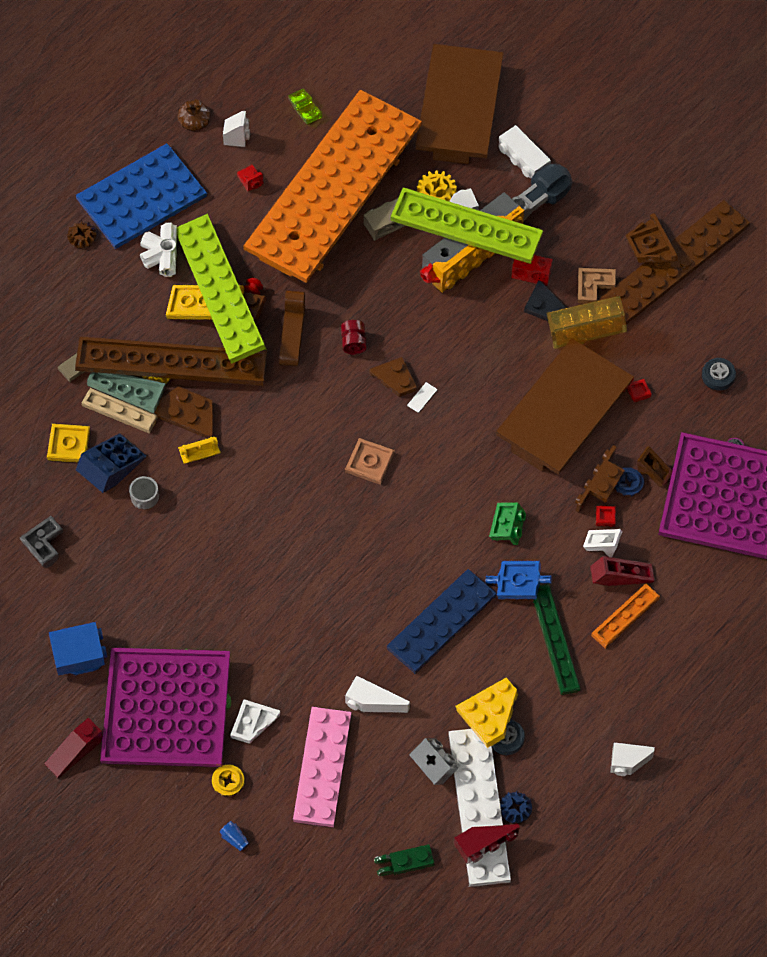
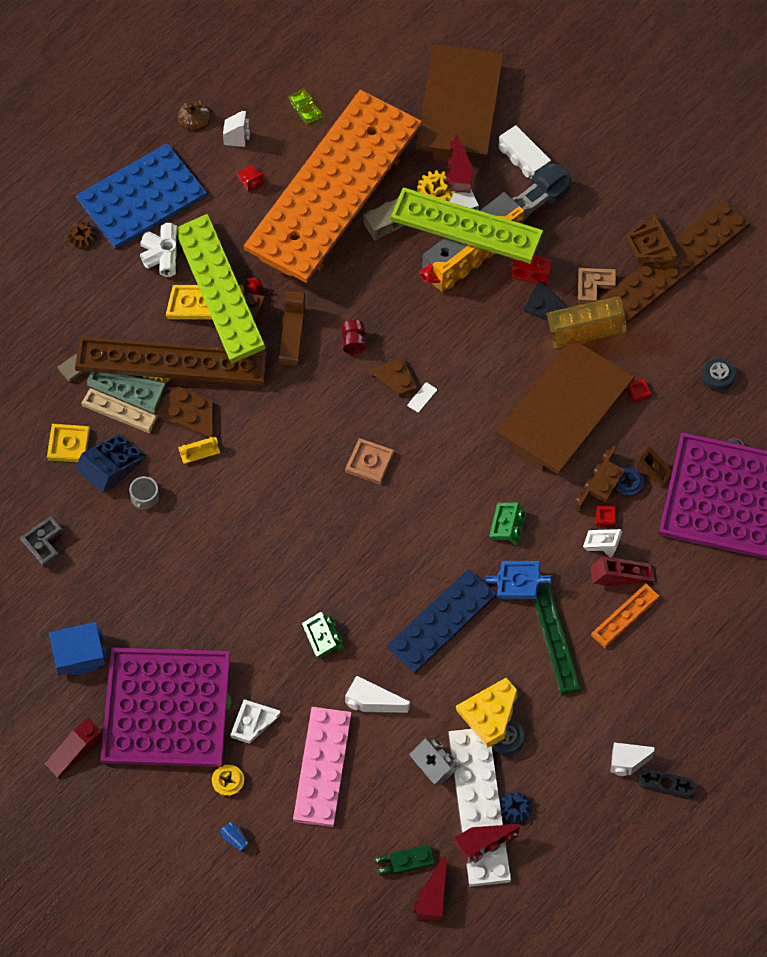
(322, 634): none -> bracket
(431, 898): none -> dark red slope
(461, 169): none -> dark red slope
(671, 791): none -> black beam

